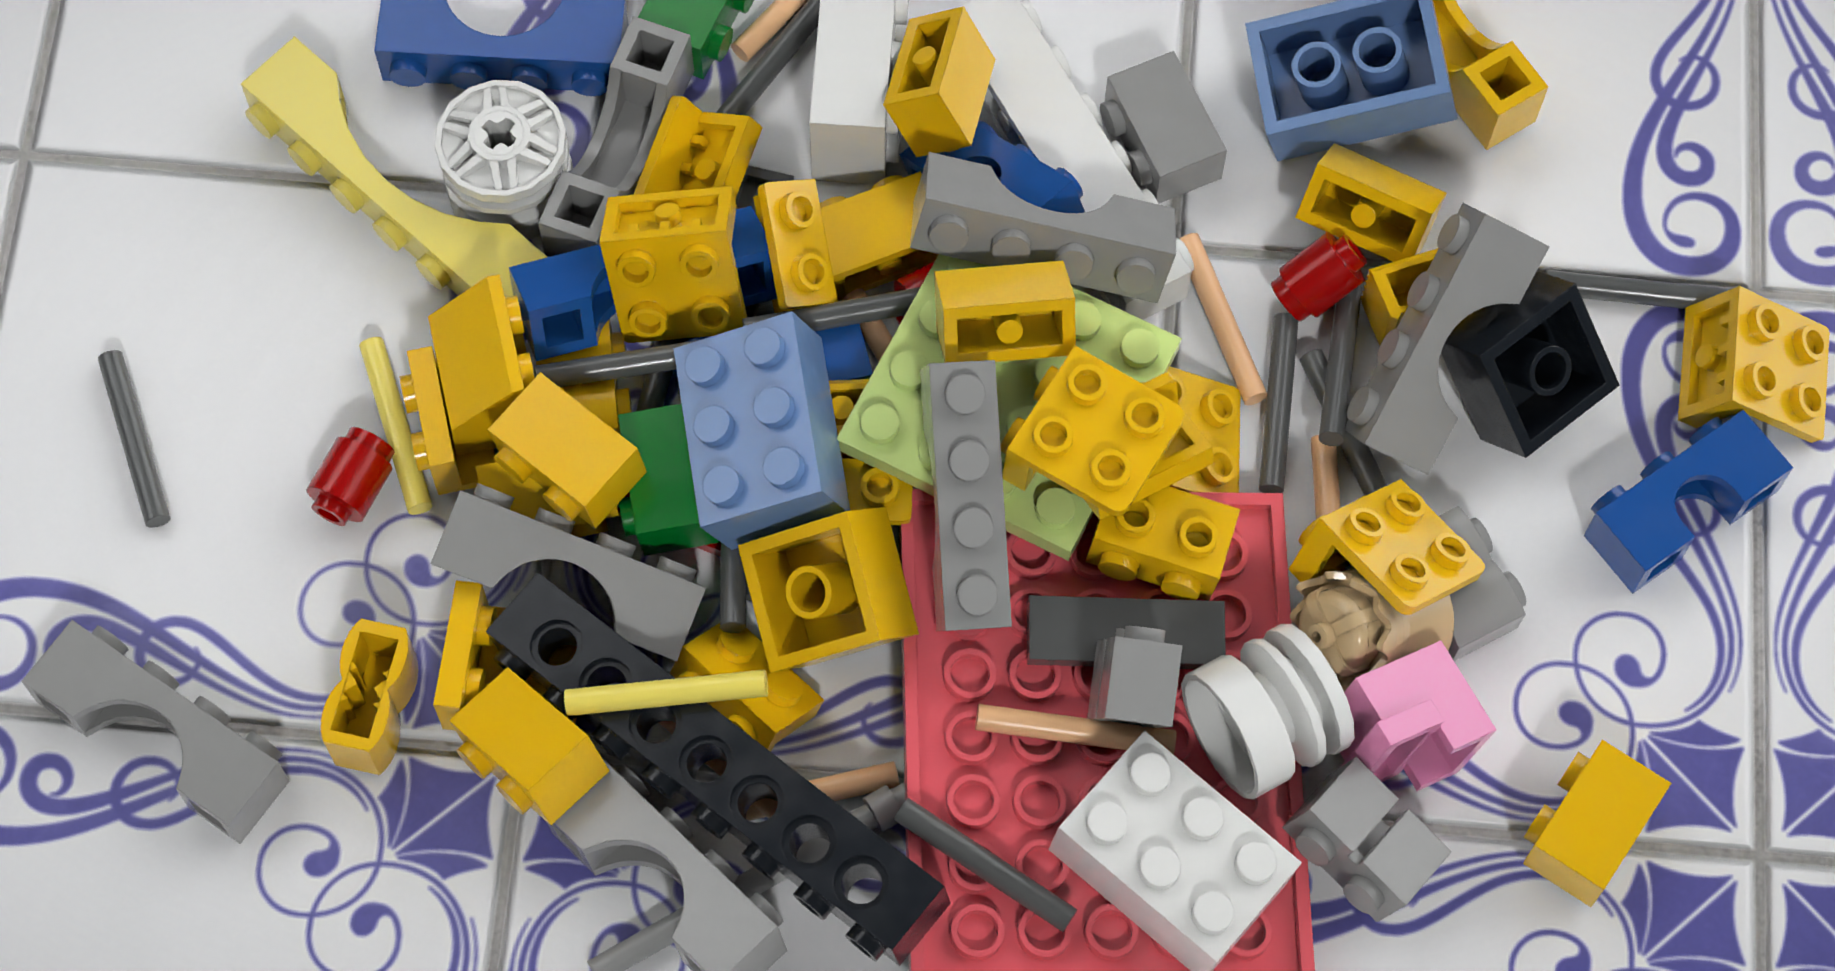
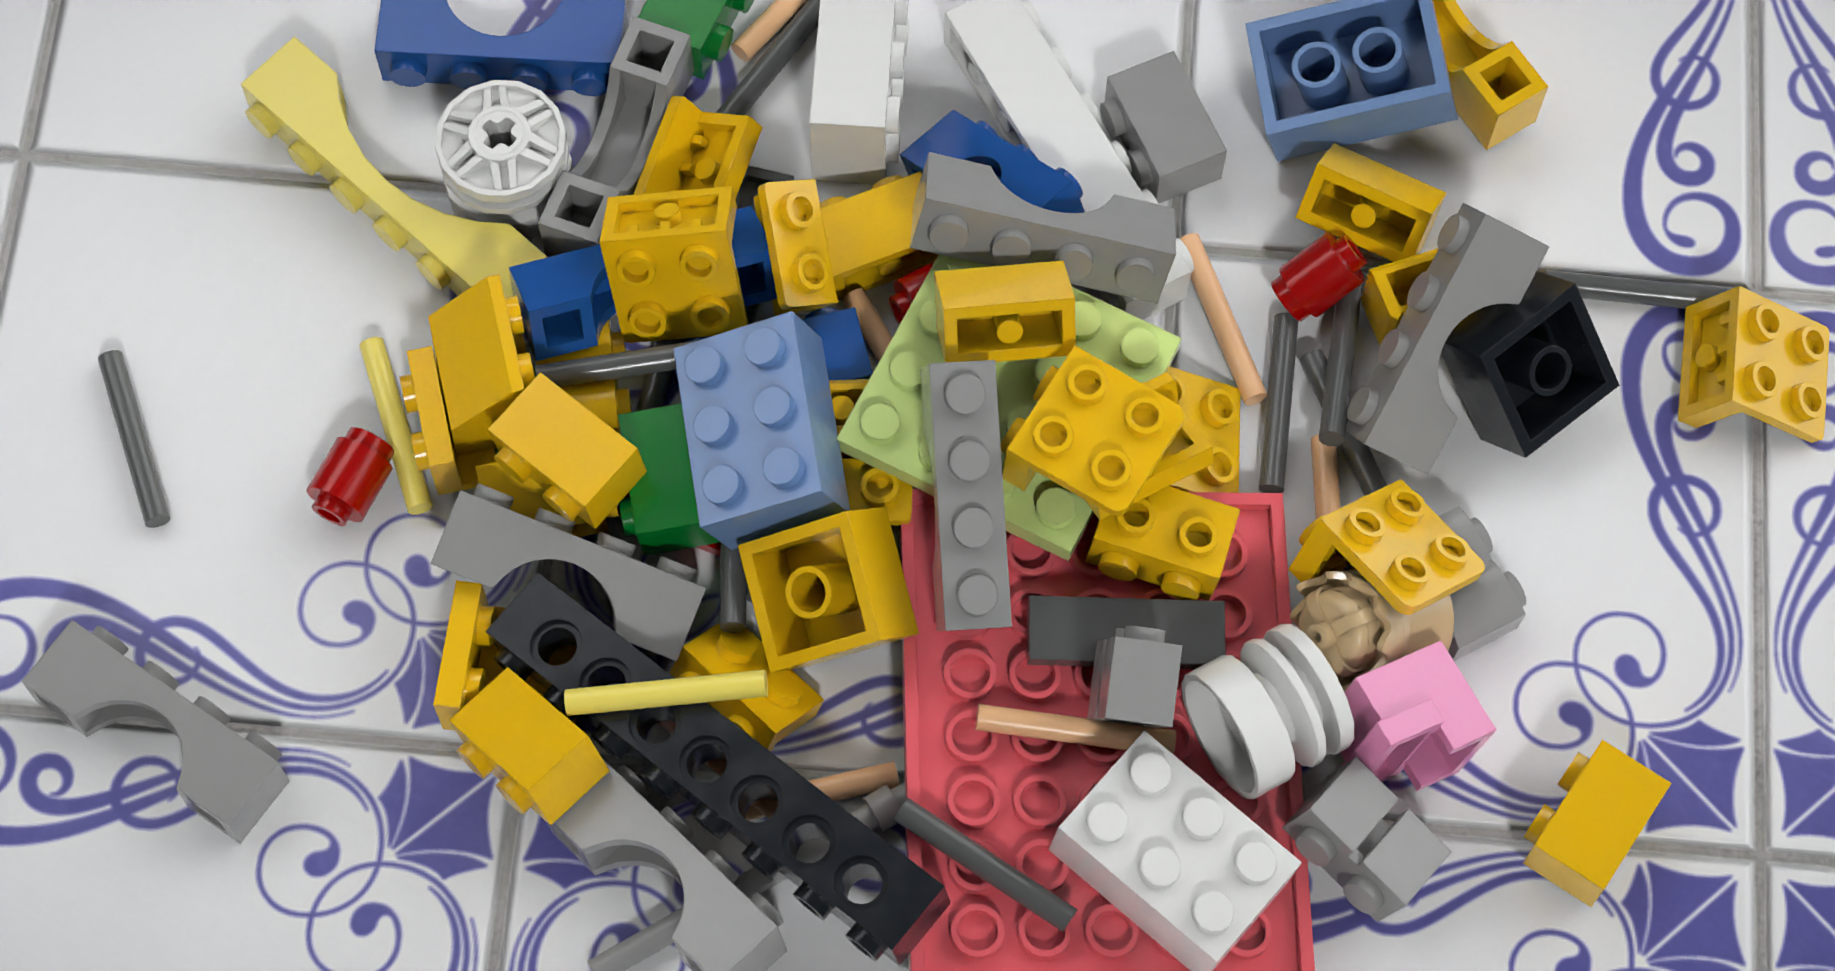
(363, 709): yellow brick -> none
(850, 311): dark grey bar -> none
(939, 82): yellow brick -> none
(1726, 466): blue arch -> none

